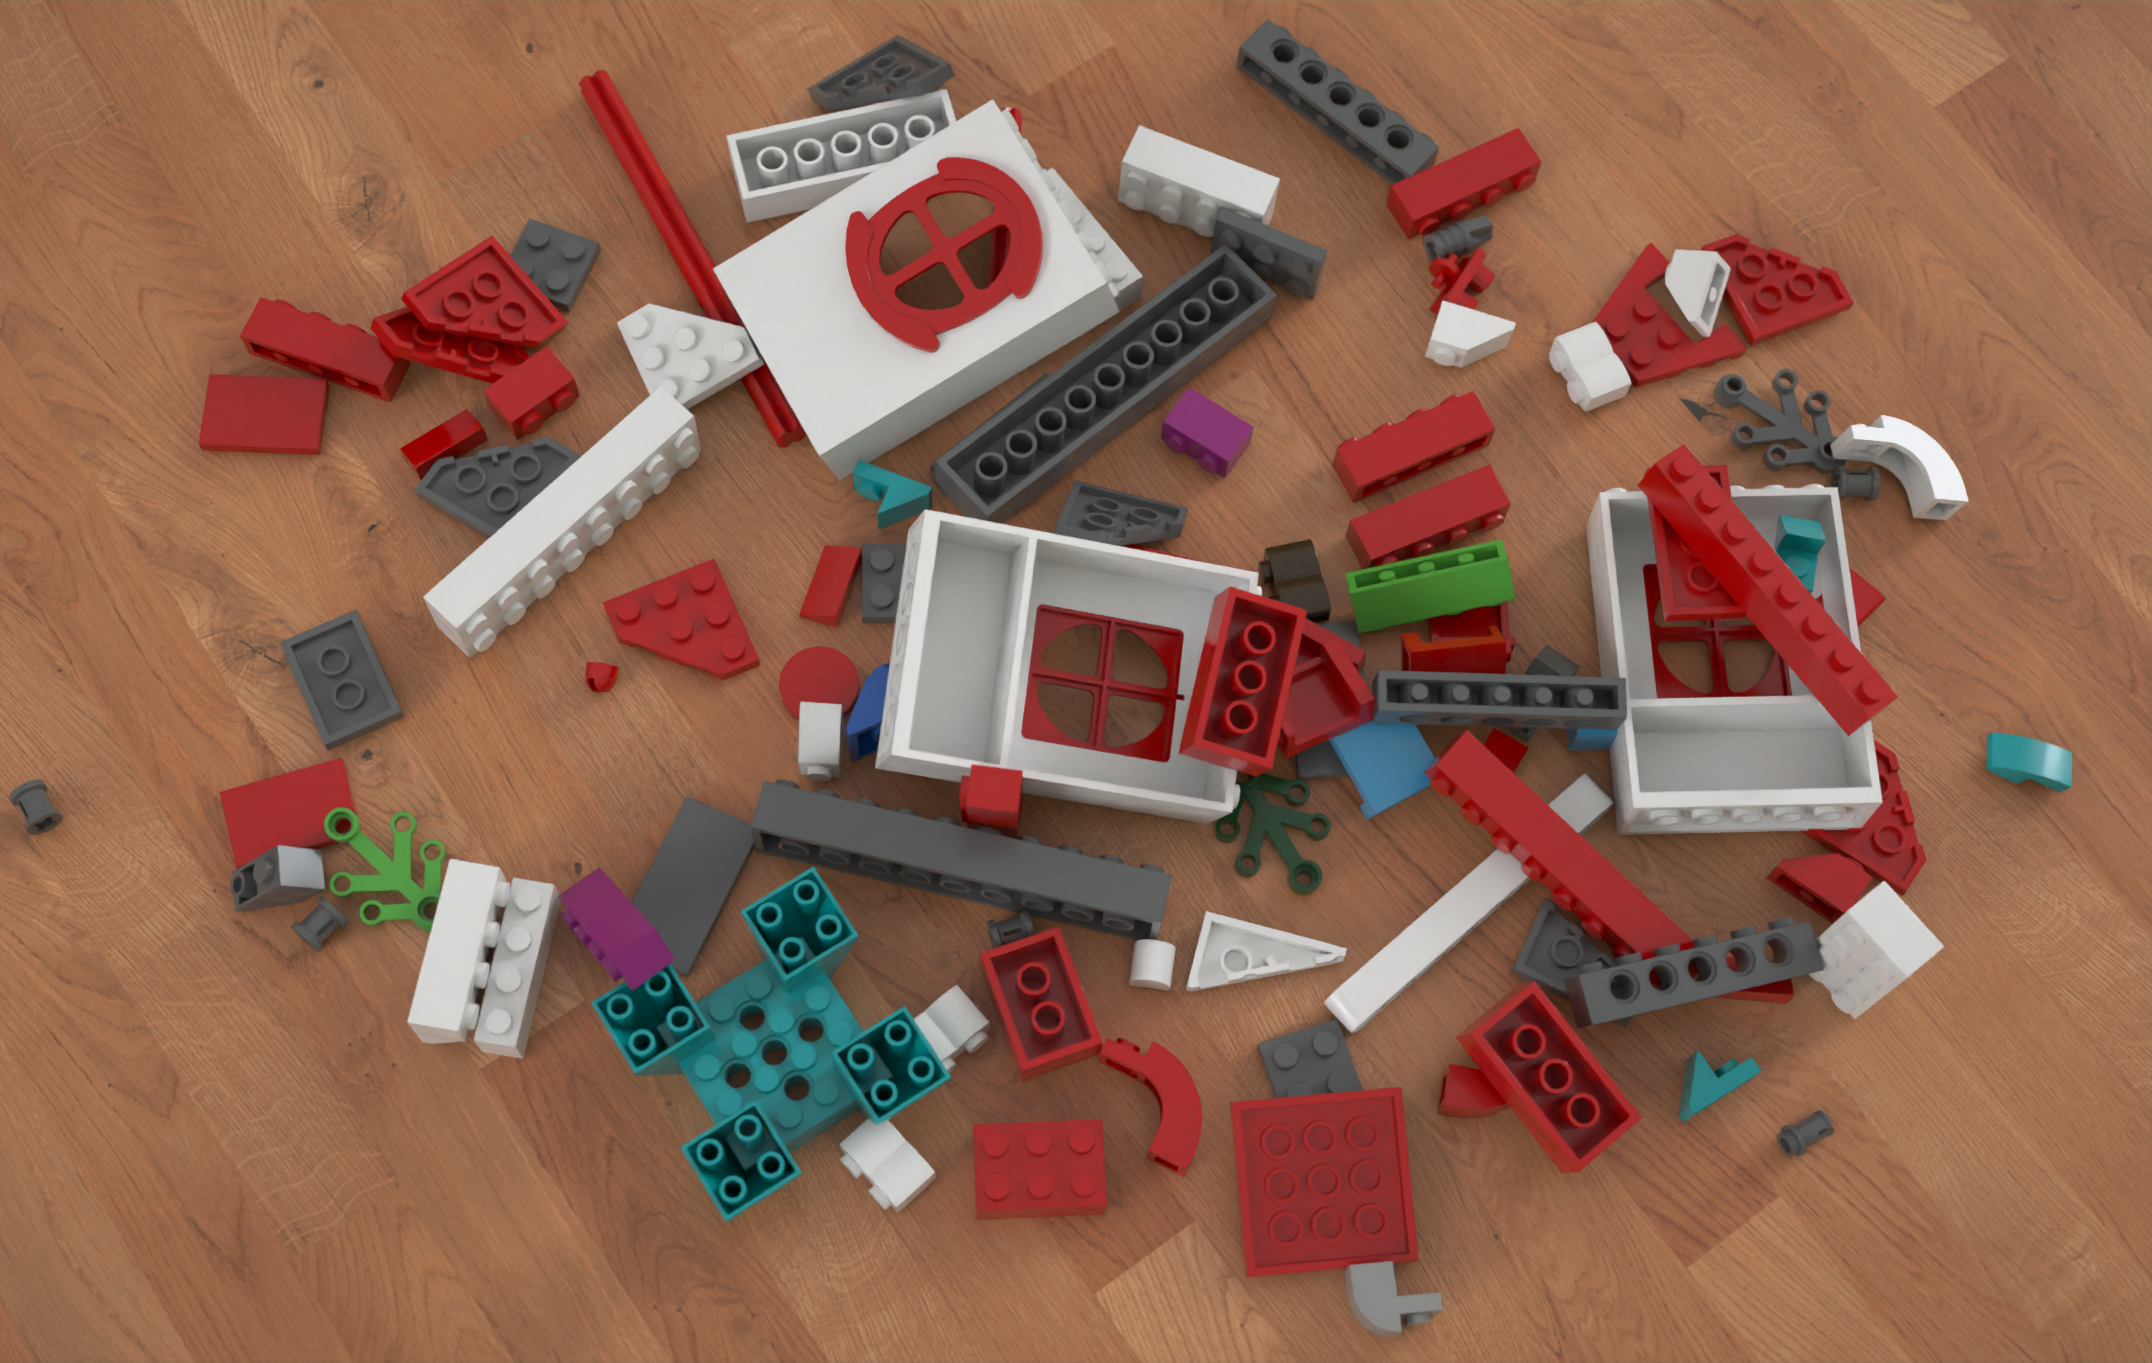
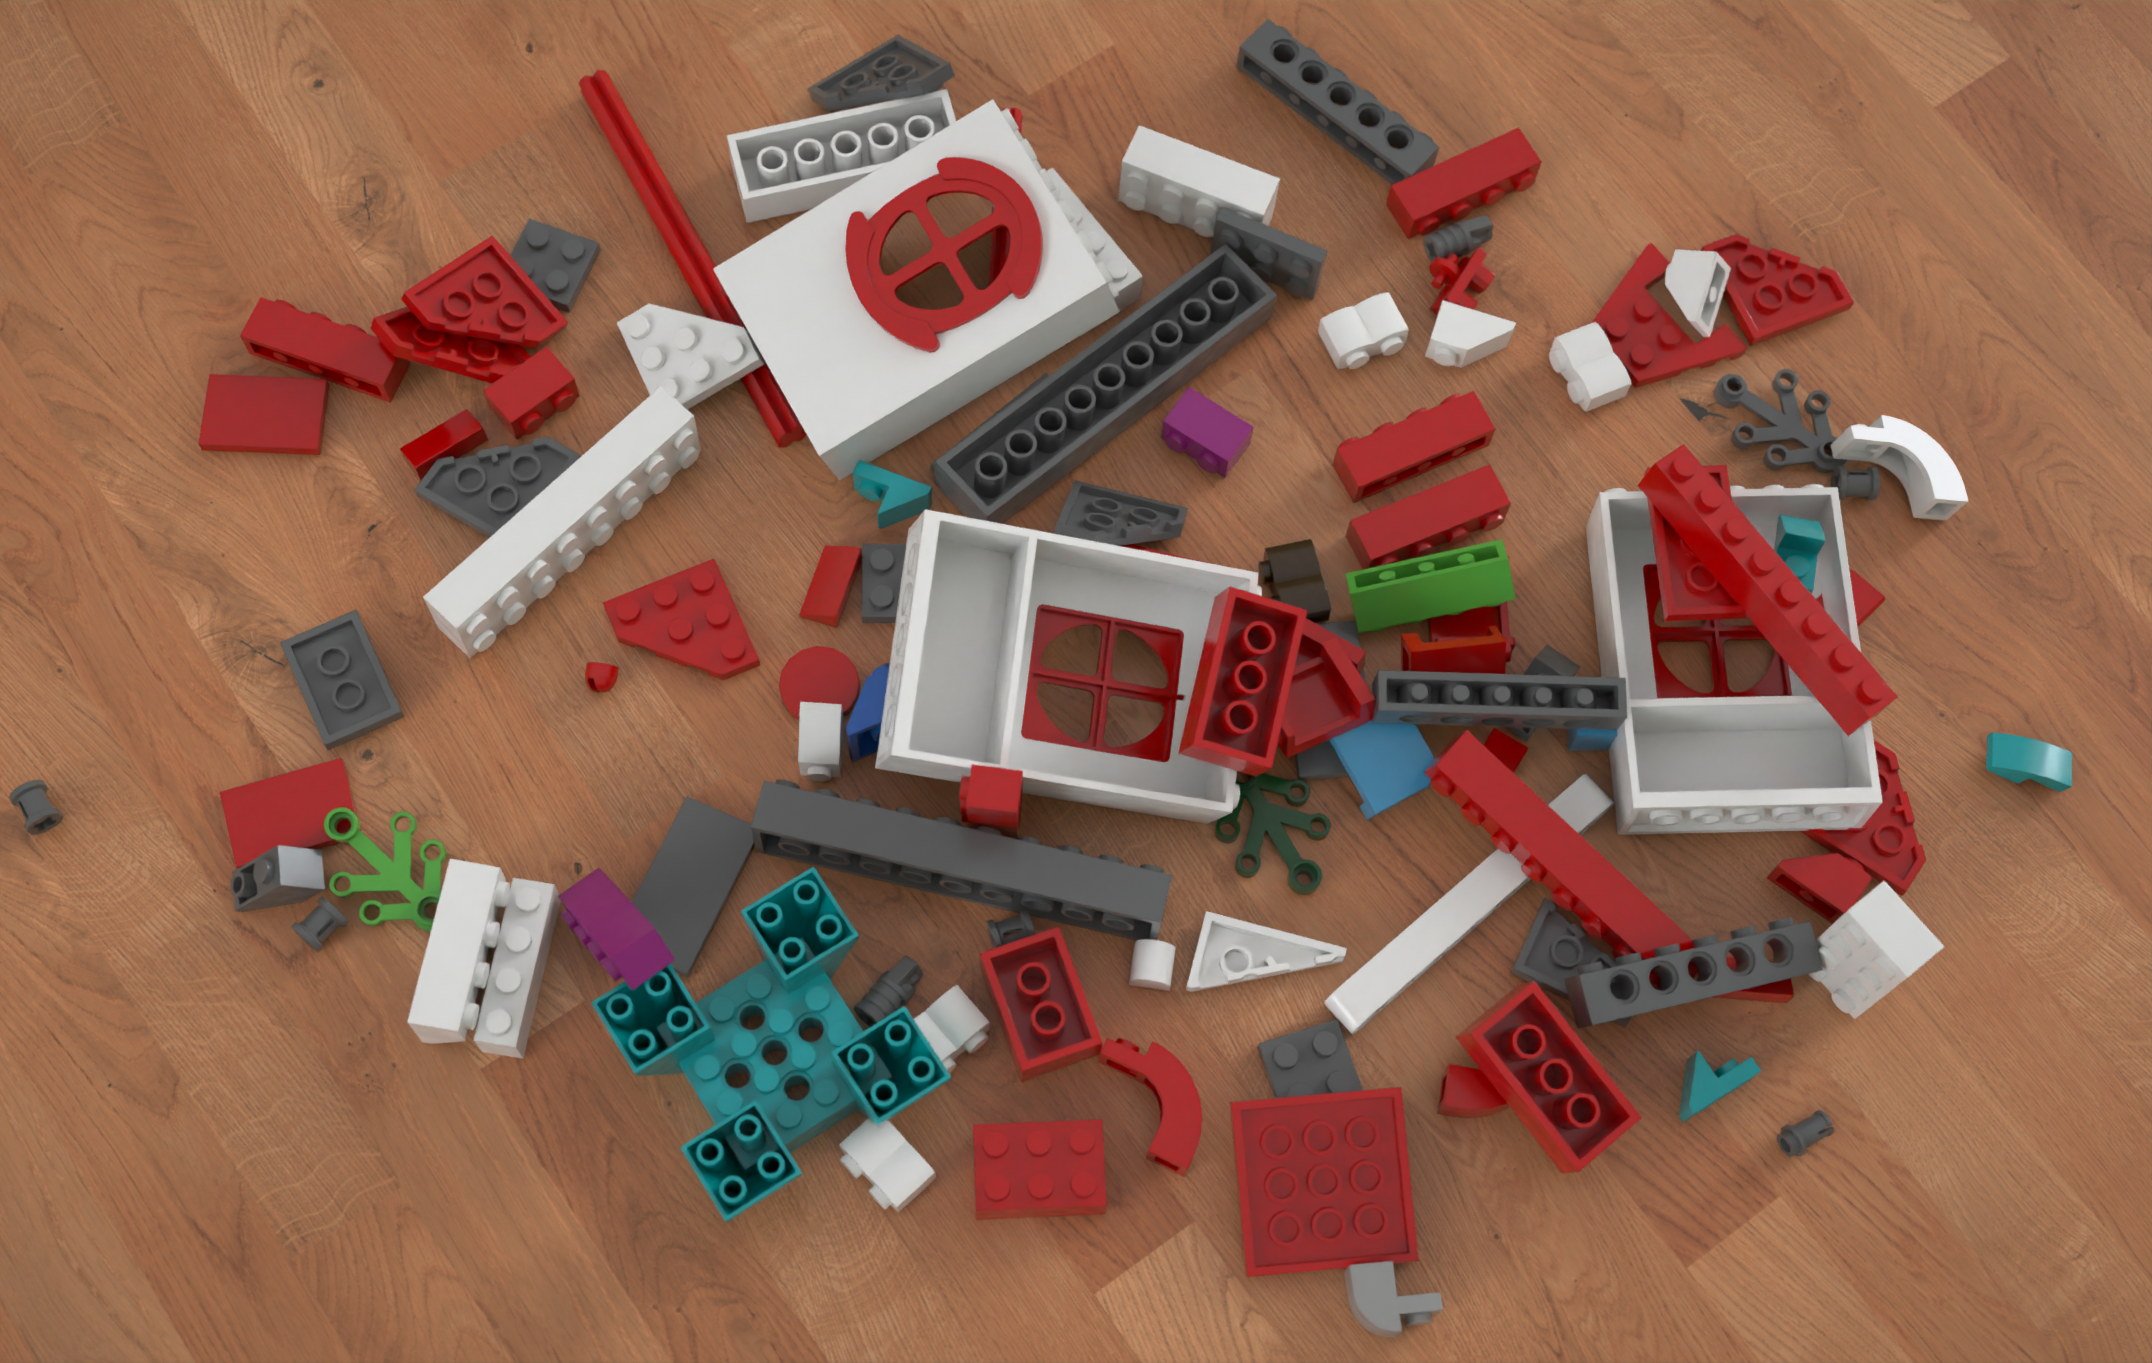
(890, 992): none -> dark grey hinge
(1363, 331): none -> white brick

